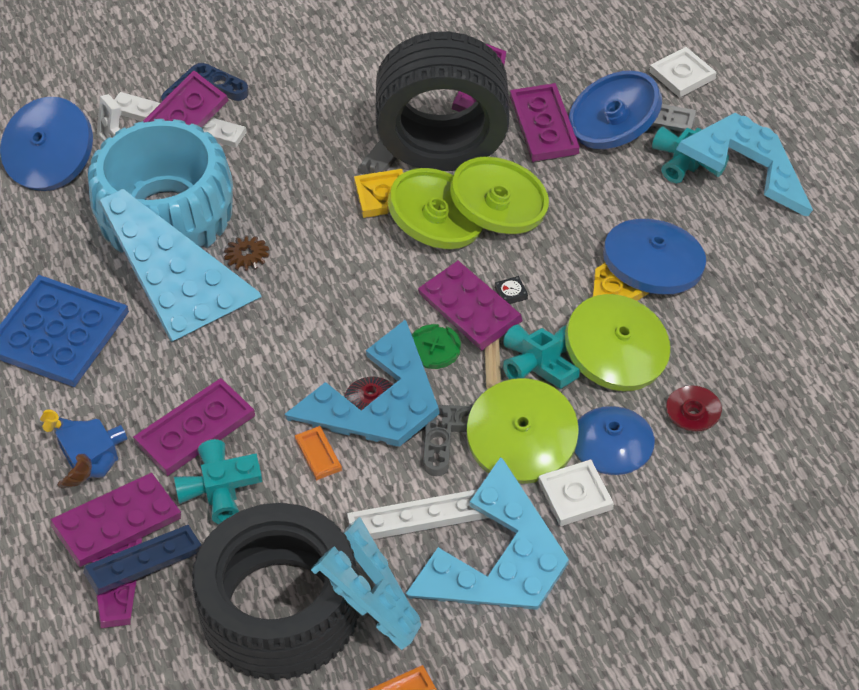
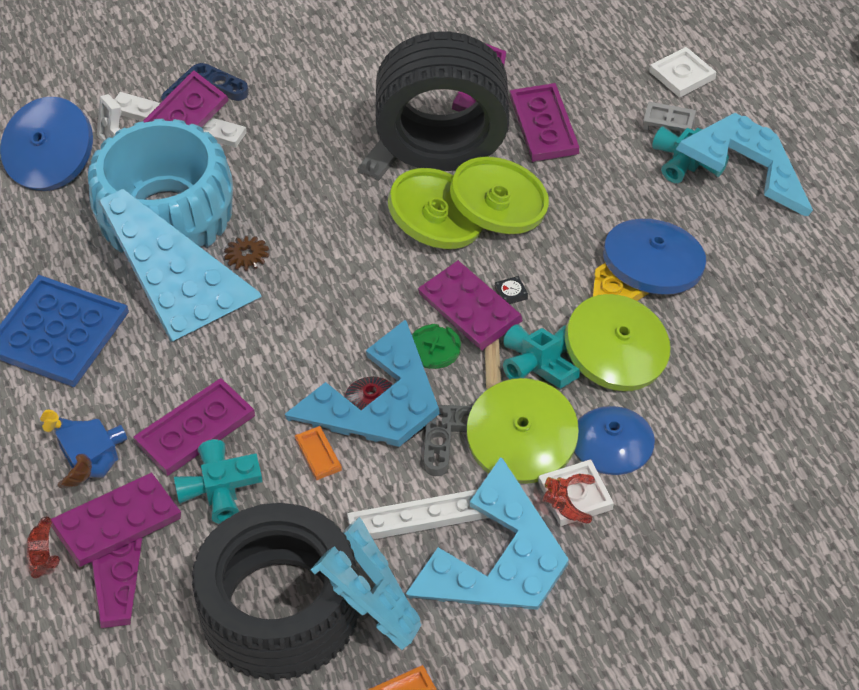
(38, 549): none -> clear red helmet
(142, 559): dark blue plate -> none
(374, 191): yellow plate -> none
(558, 496): none -> clear red helmet
(615, 109): blue dish -> none
(694, 399): dark red dish -> none

